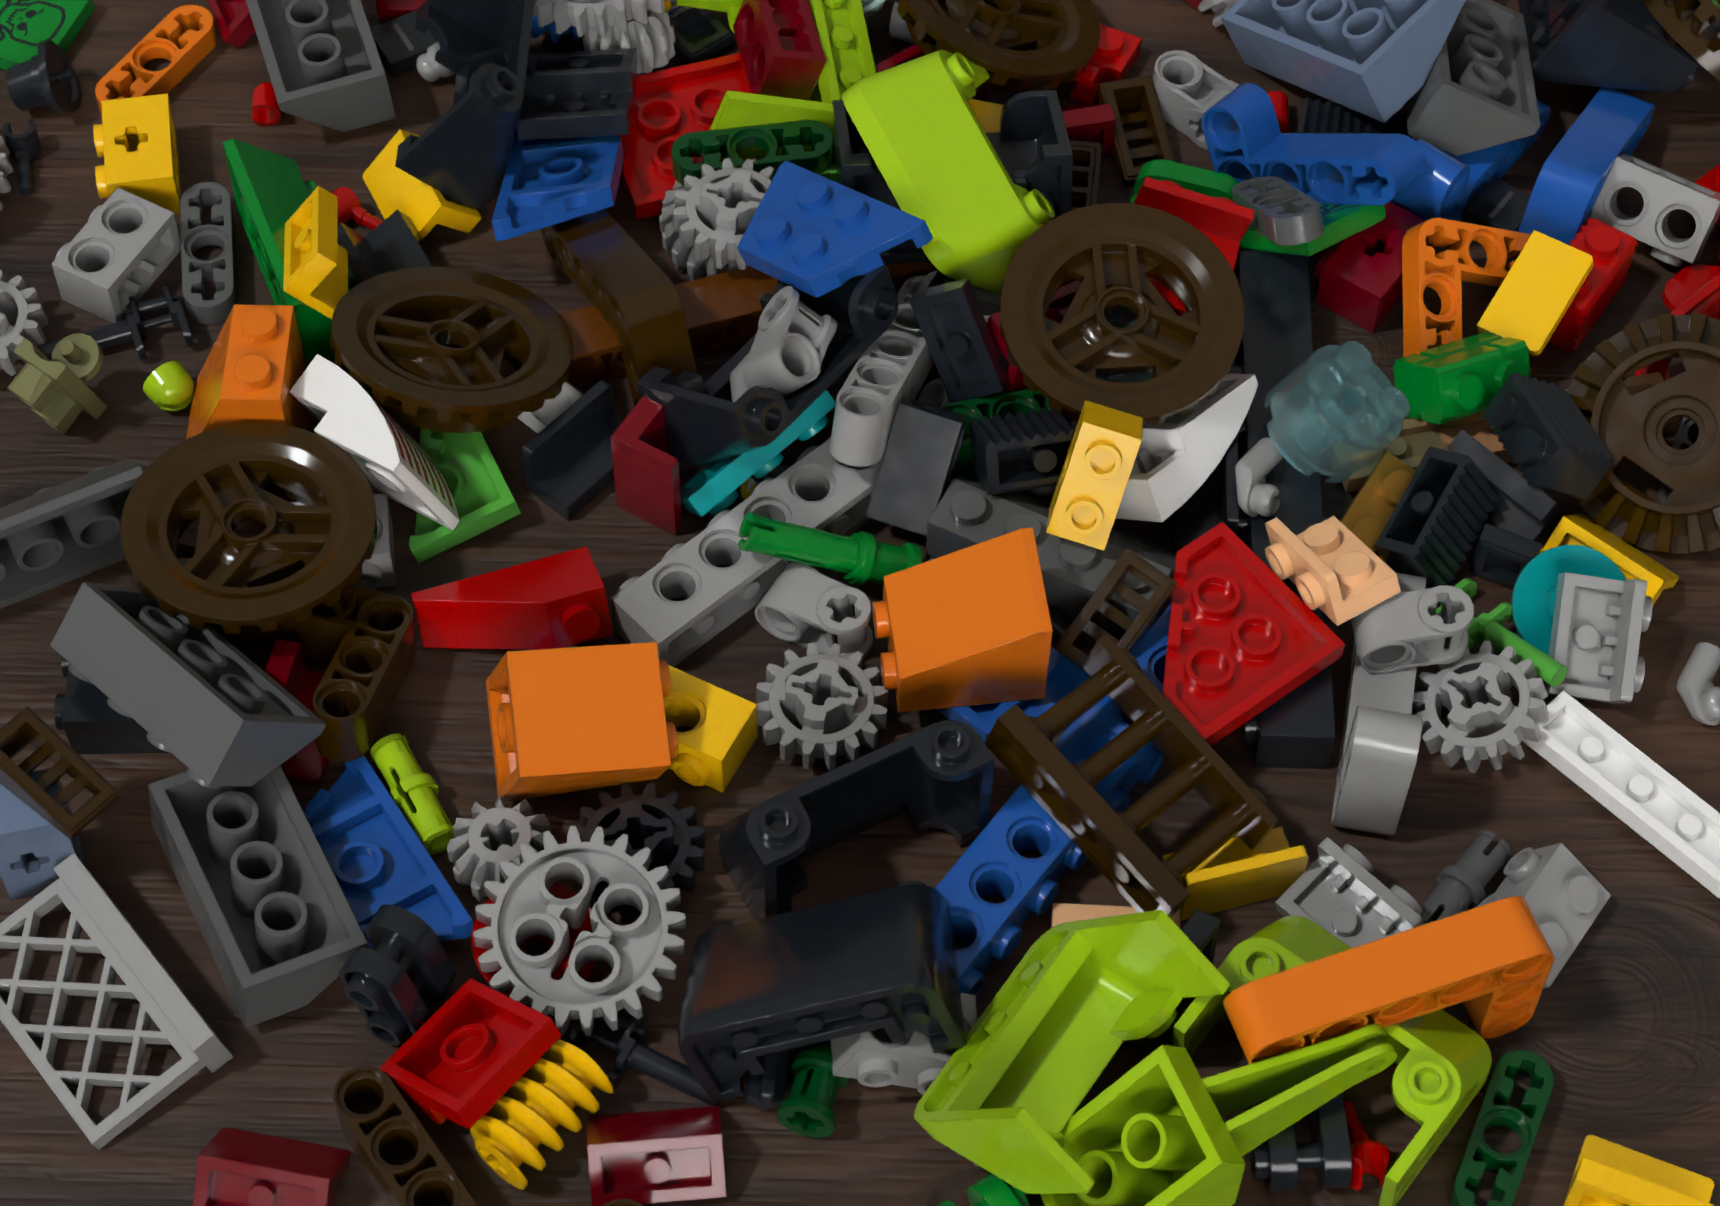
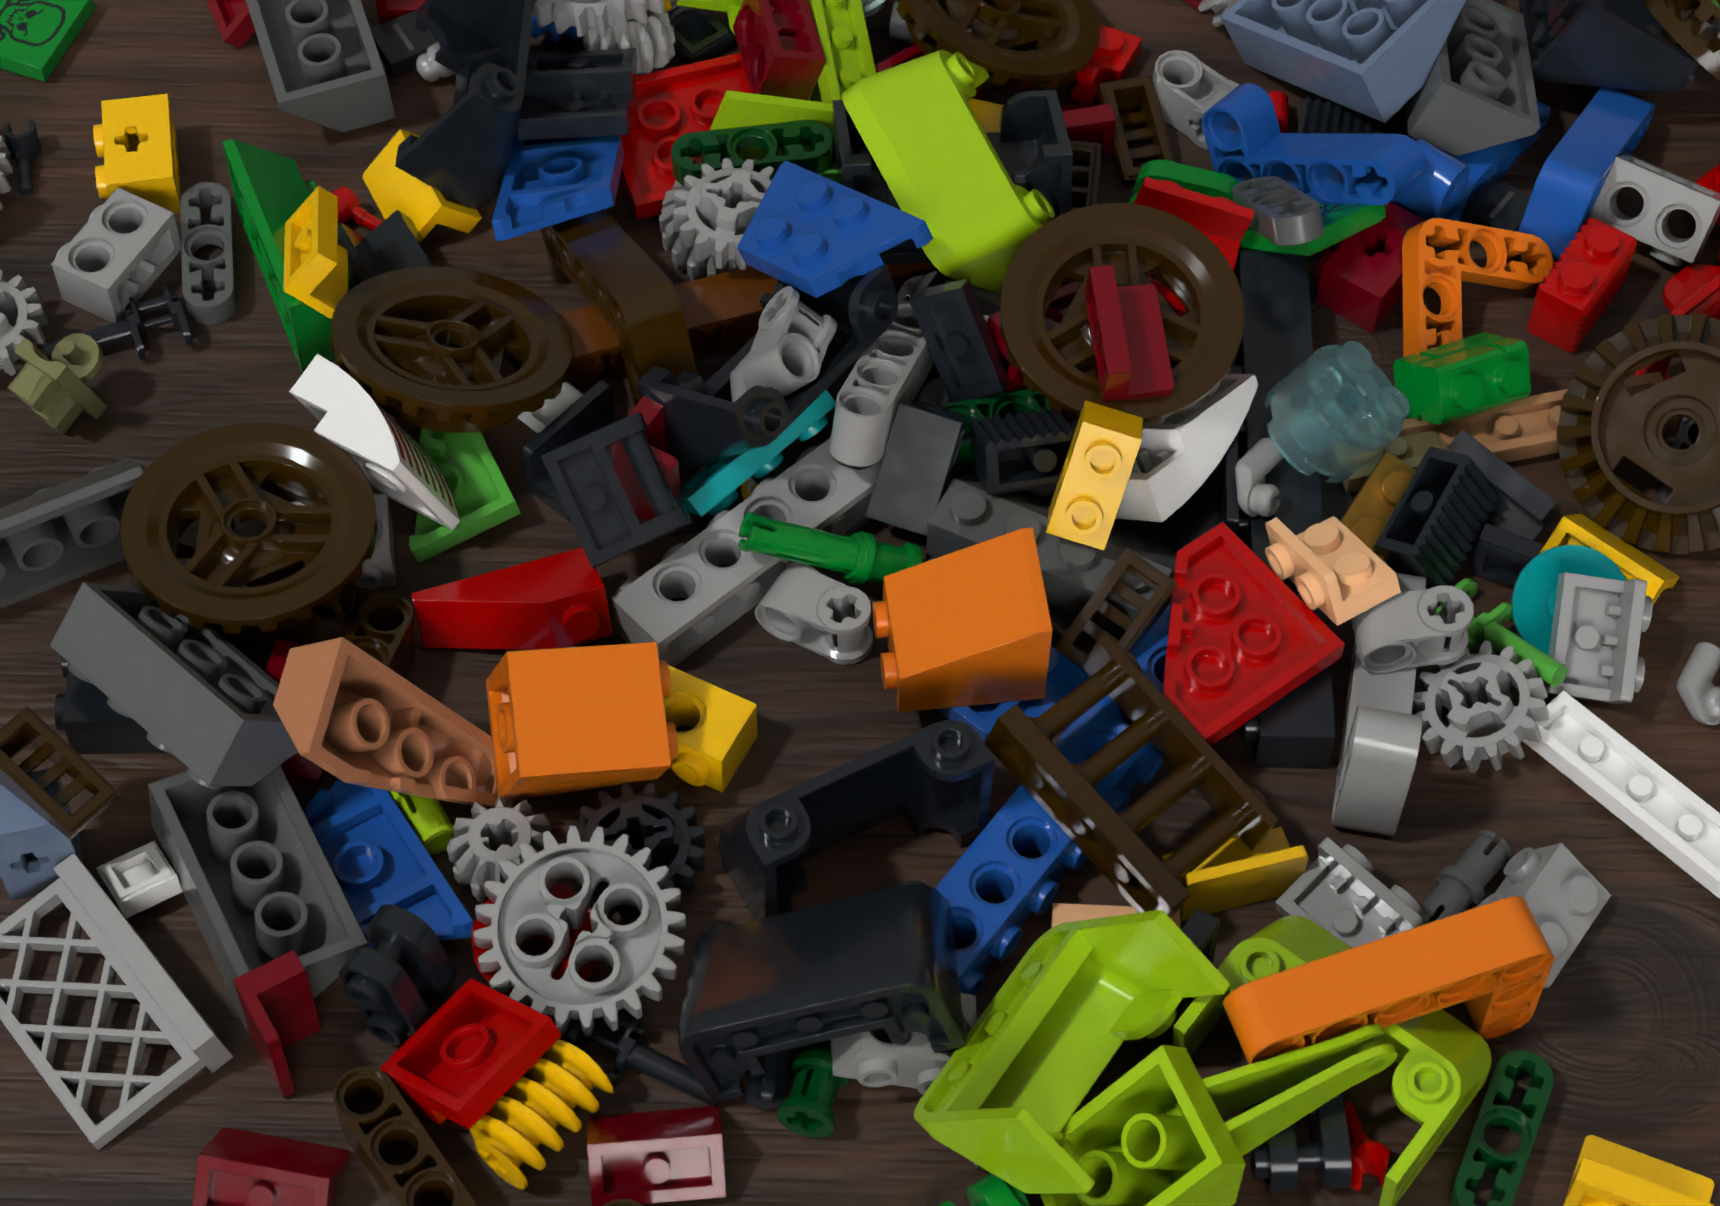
(45, 81): black piece -> none
(139, 879): none -> white tile
(163, 43): orange beam -> none
(170, 387): lime hinge -> none
(251, 372): orange slope -> none
(265, 105): red hand -> none
(278, 1012): none -> dark red panel
(380, 727): none -> nougat wedge
(596, 496): none -> black plate
(827, 702): light grey gear -> none
(1127, 338): none -> dark red panel
(1537, 292): yellow panel -> none
(1548, 436): black brick -> none

